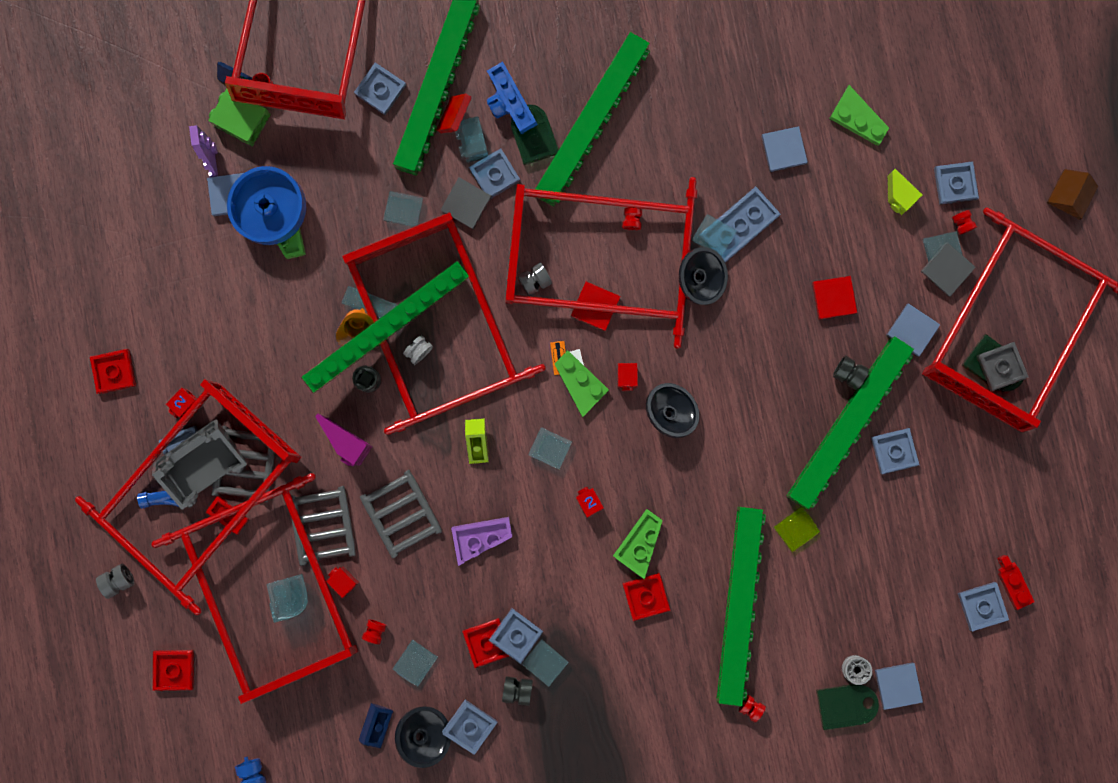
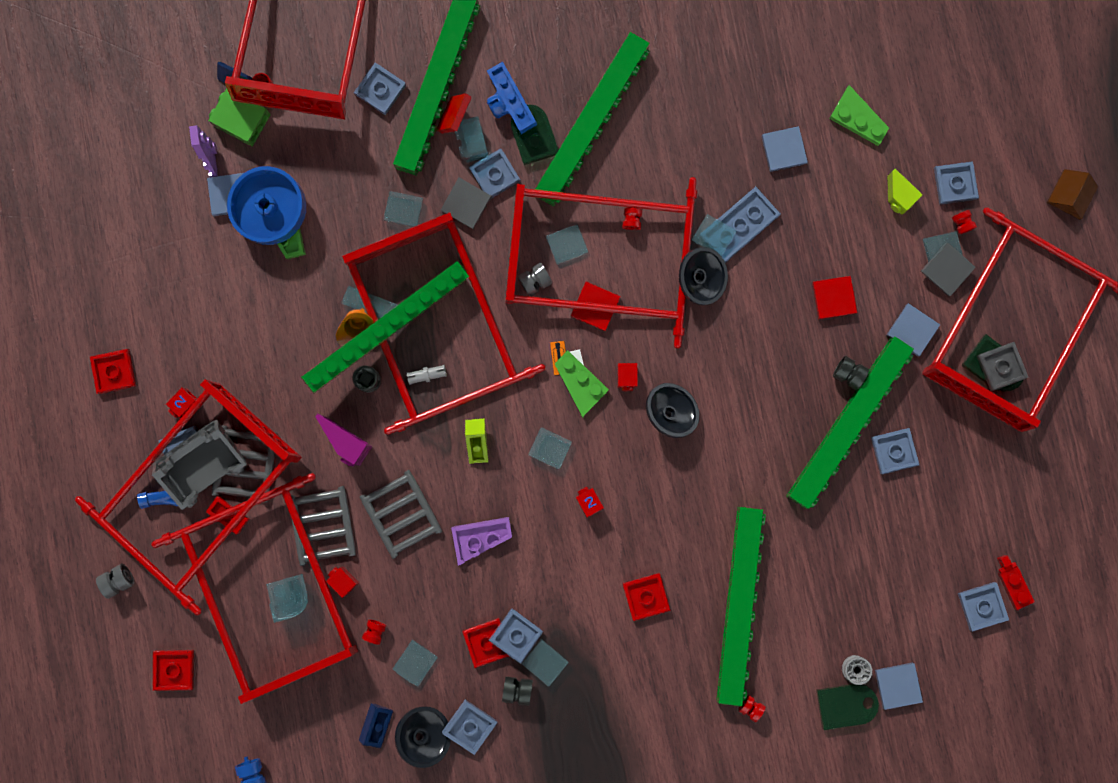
(418, 350): light grey wheel -> none
(426, 374): none -> light grey pin
(567, 244): none -> clear light blue piece
(640, 543): bright green wing -> none
(797, 529): clear neon green piece -> none

